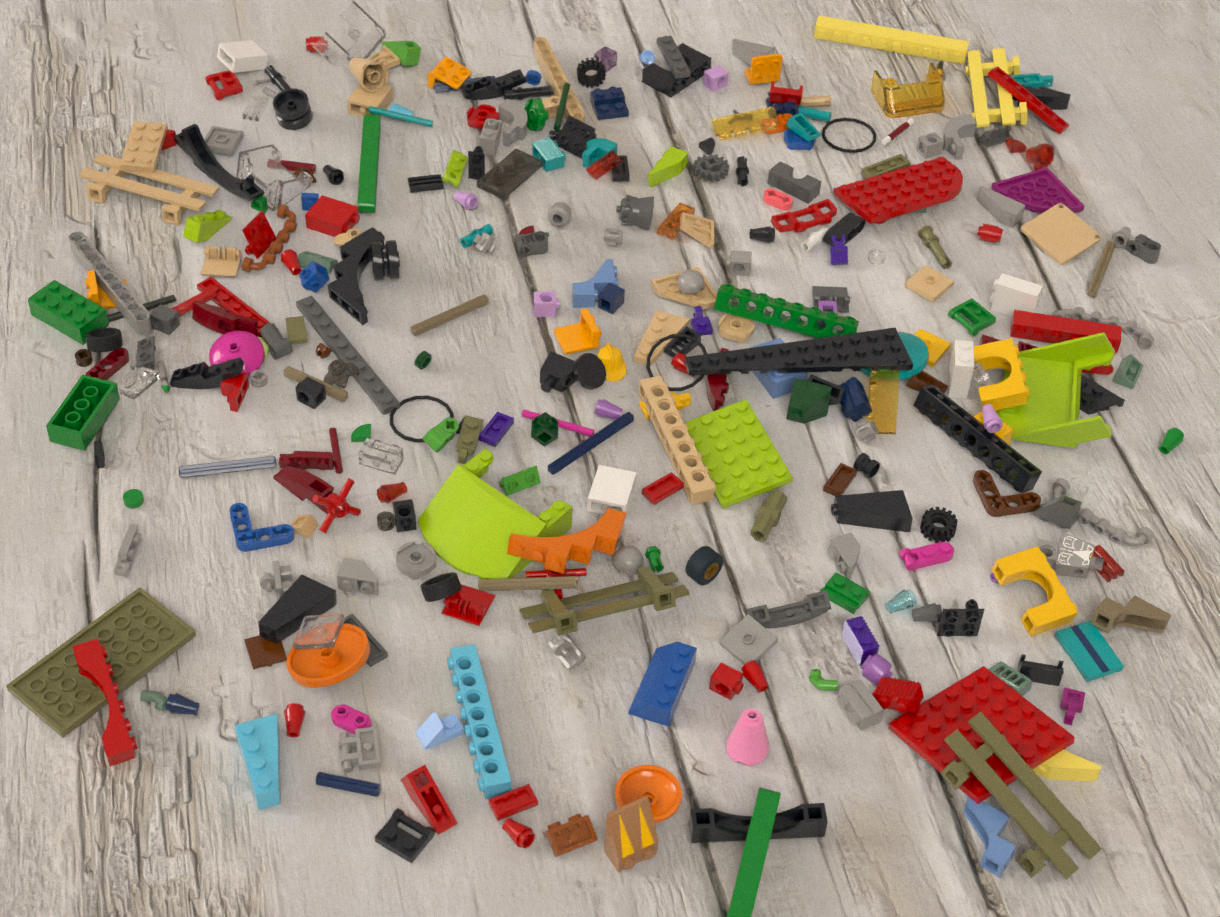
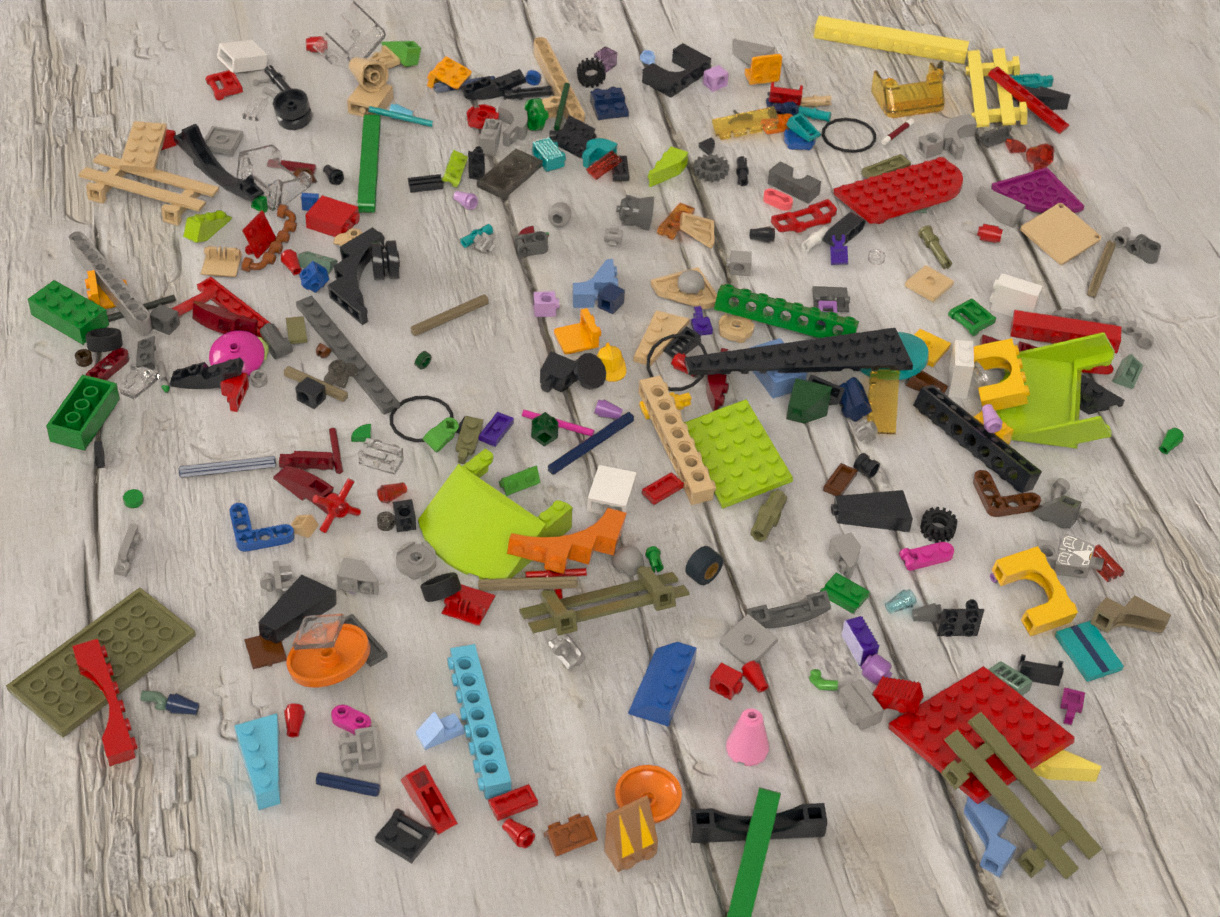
(673, 57): dark grey plate -> none

